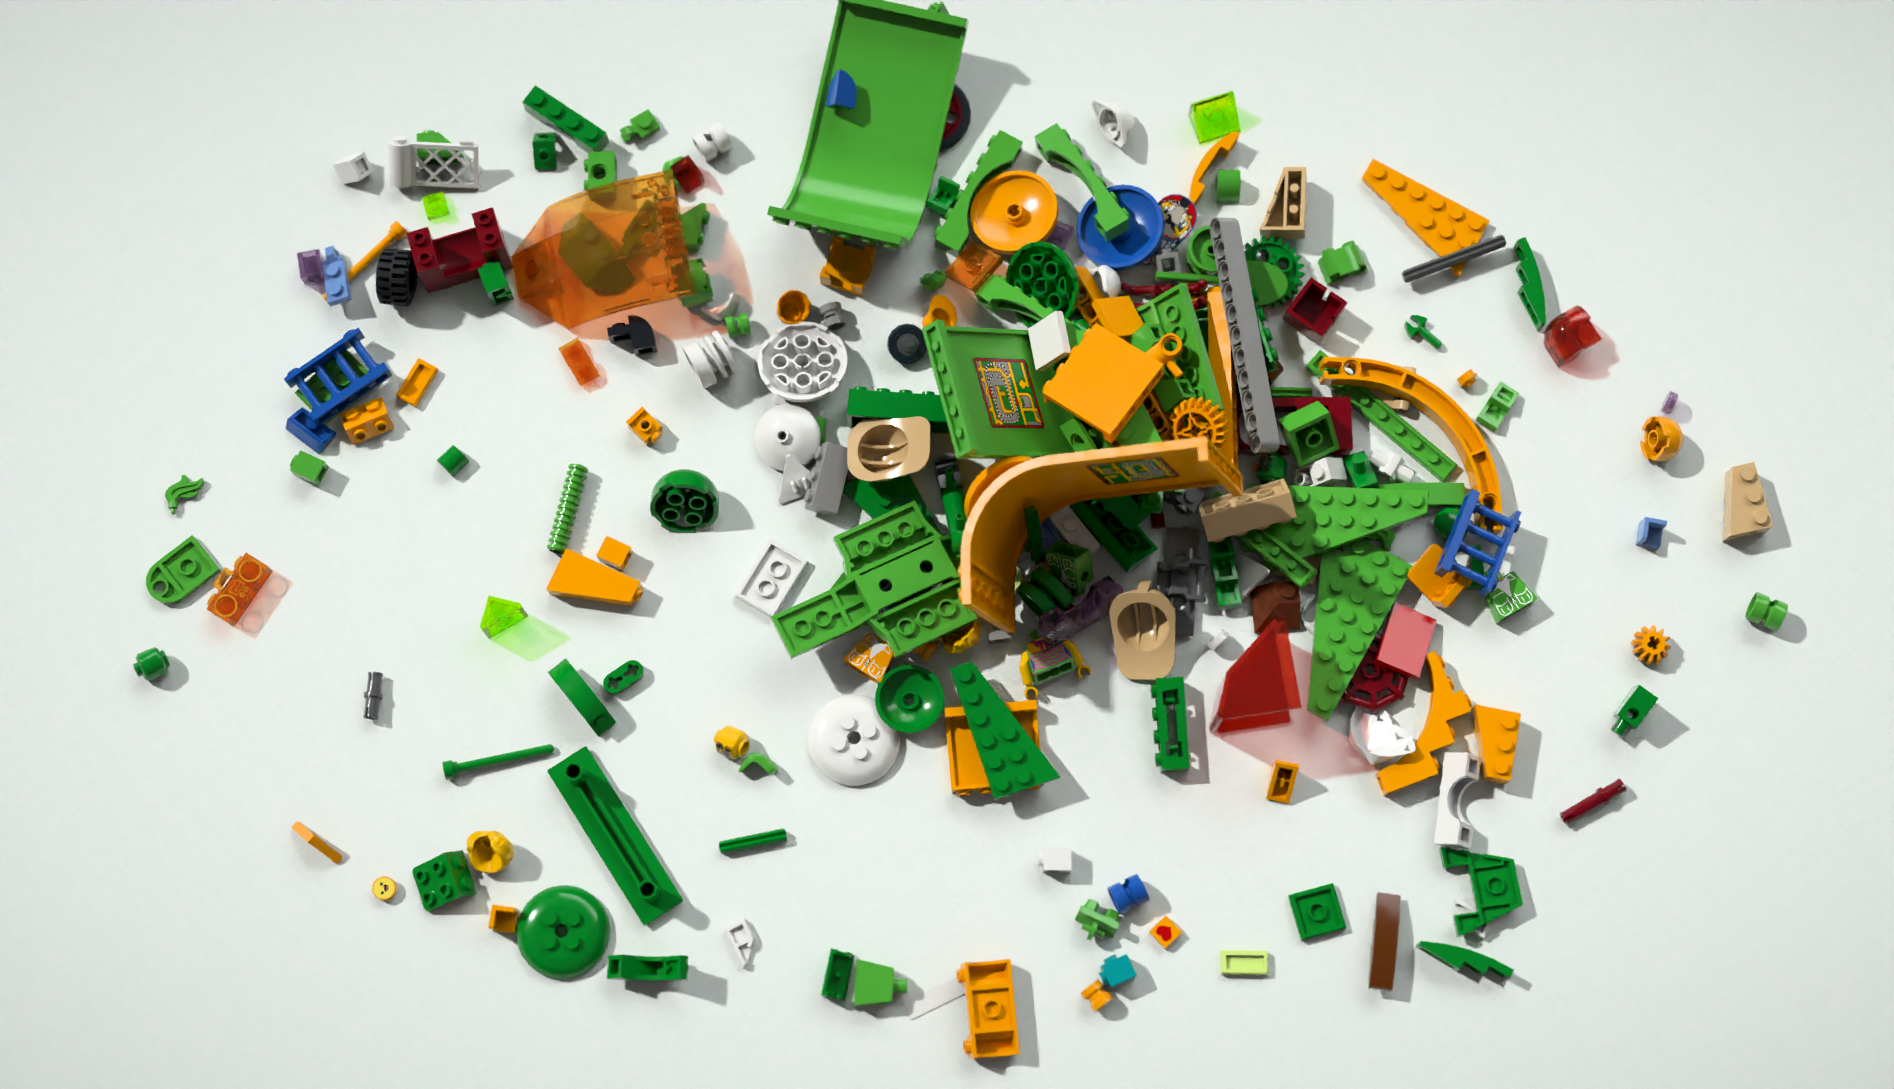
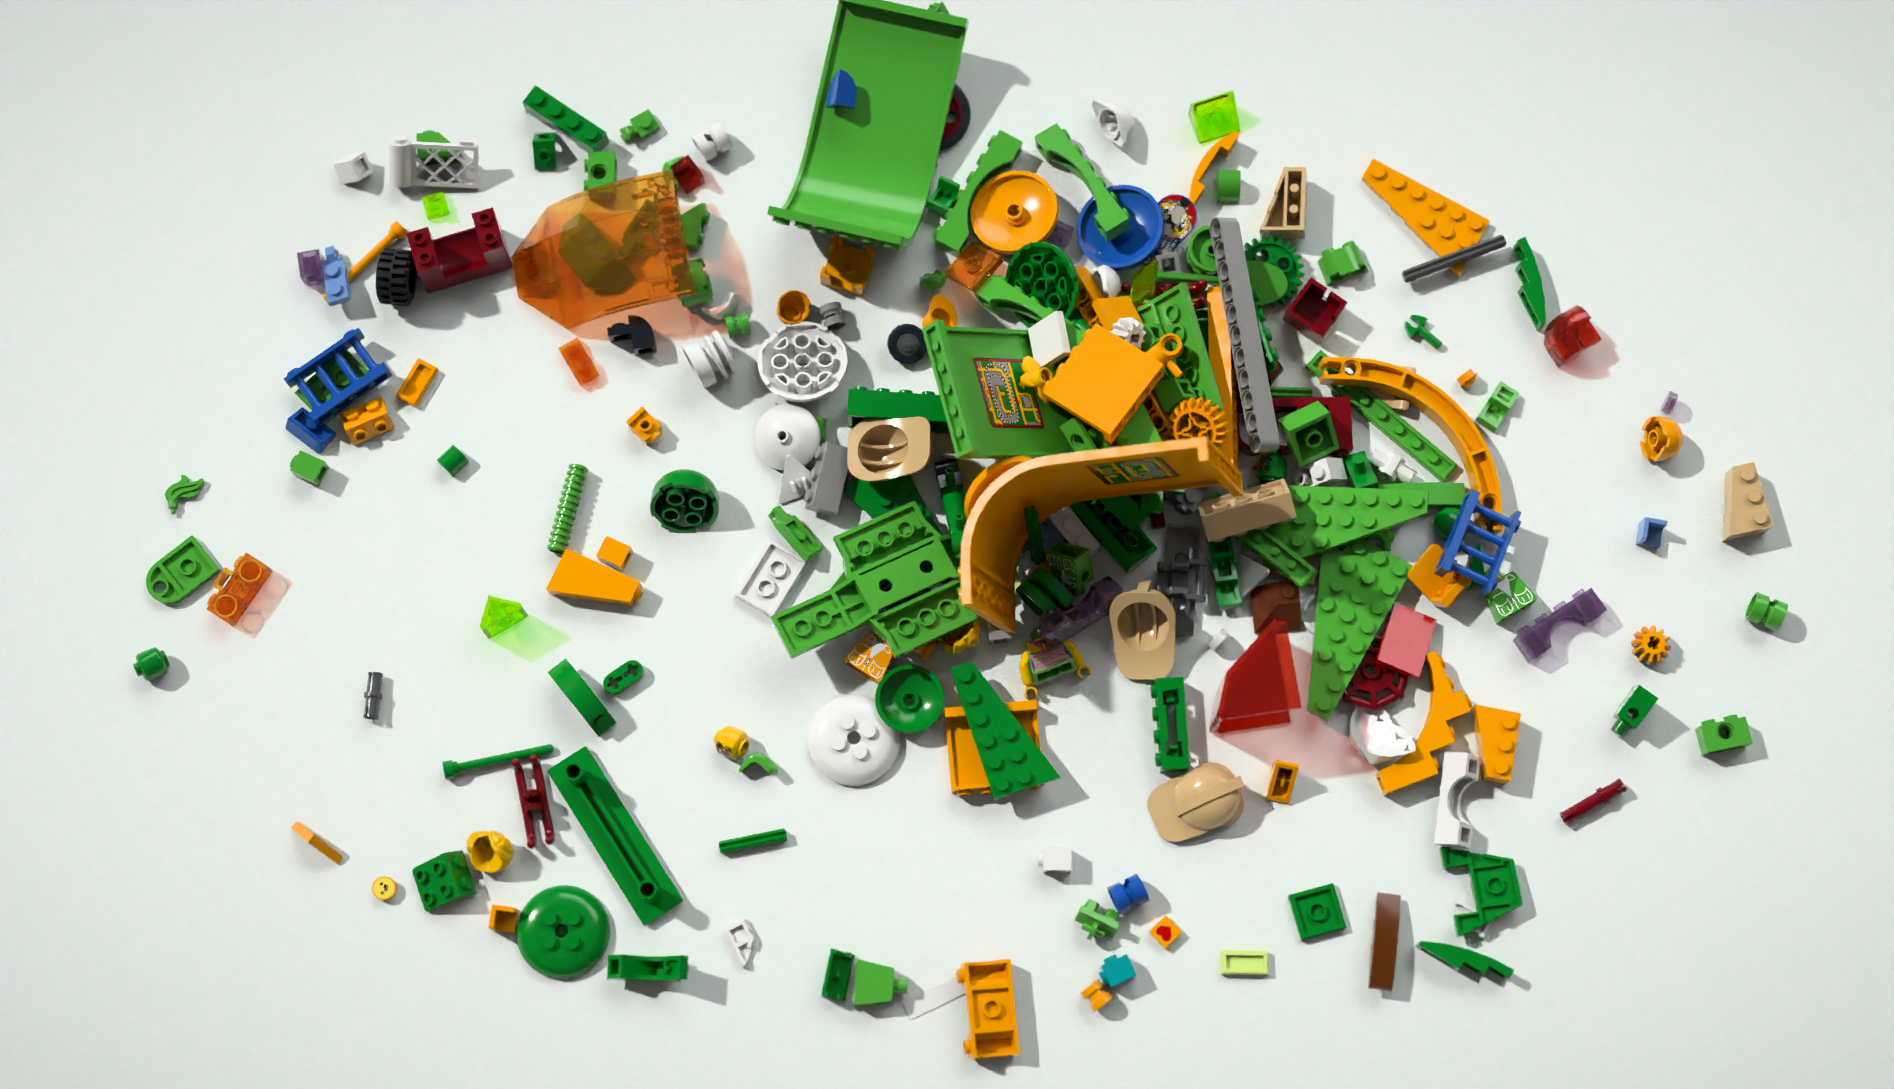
(495, 283): green brick -> none
(534, 801): none -> dark red piece
(795, 533): none -> bright green hinge
(1034, 375): none -> yellow animal
(1130, 331): none -> white gear
(1144, 283): none -> clear neon green piece
(1196, 802): none -> tan piece
(1536, 639): none -> clear purple arch
(1737, 735): none -> bright green brick

